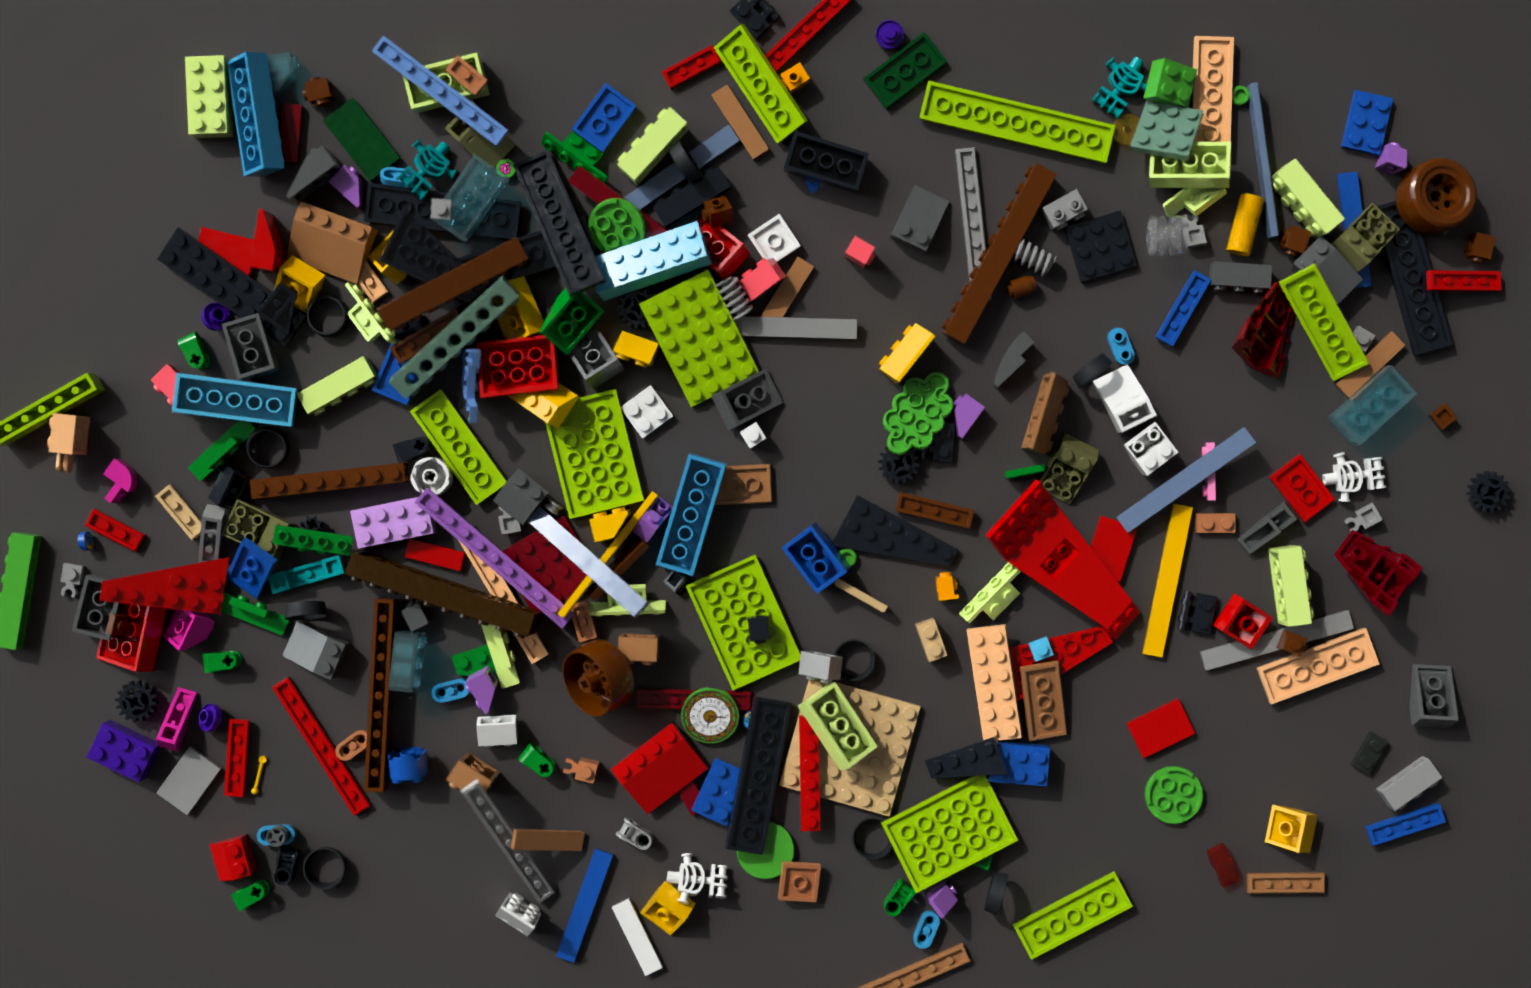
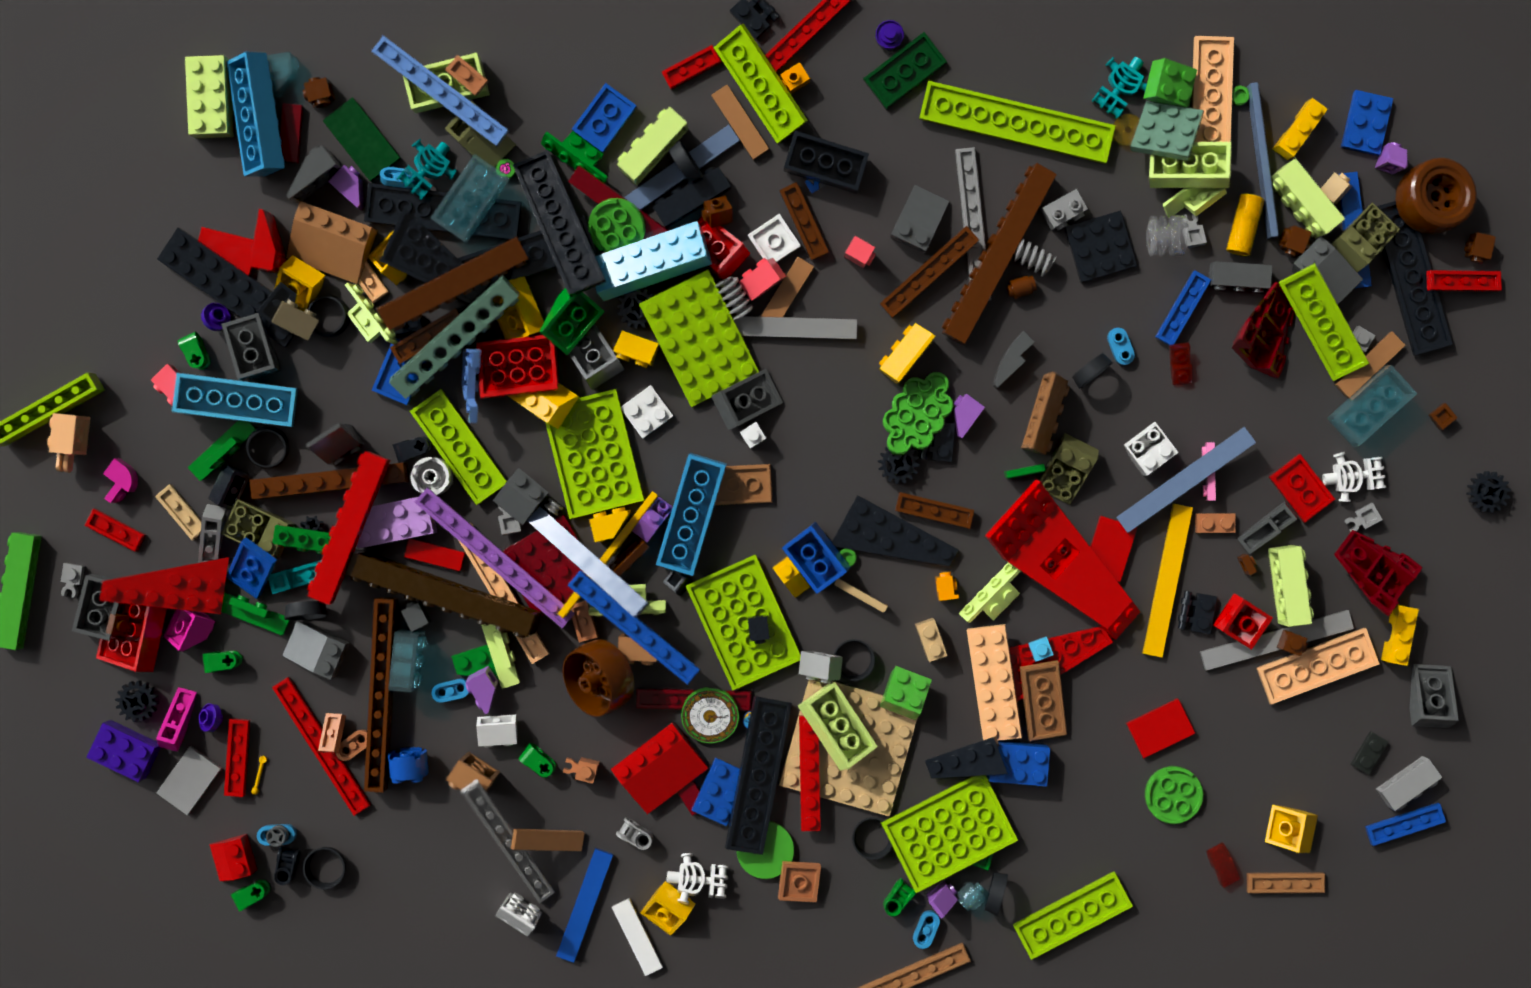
(85, 541): blue tile -> none
(295, 320): none -> dark tan brick
(332, 733): none -> nougat plate
(336, 444): none -> dark grey slope
(337, 385): yellowish green brick -> none
(348, 528): none -> red brick
(441, 209): light grey plate -> none
(634, 627): none -> blue tile
(791, 577): none -> yellow slope
(803, 221): none -> reddish brown plate
(905, 693): none -> bright green brick
(929, 272): none -> reddish brown plate
(971, 895): none -> clear light blue head
(1124, 398): white slope -> none
(1180, 363): none -> clear red slope
(1247, 563): none -> reddish brown plate
(1300, 129): none -> yellow arch
(1336, 187): none -> tan brick
(1403, 626): none -> yellow arch

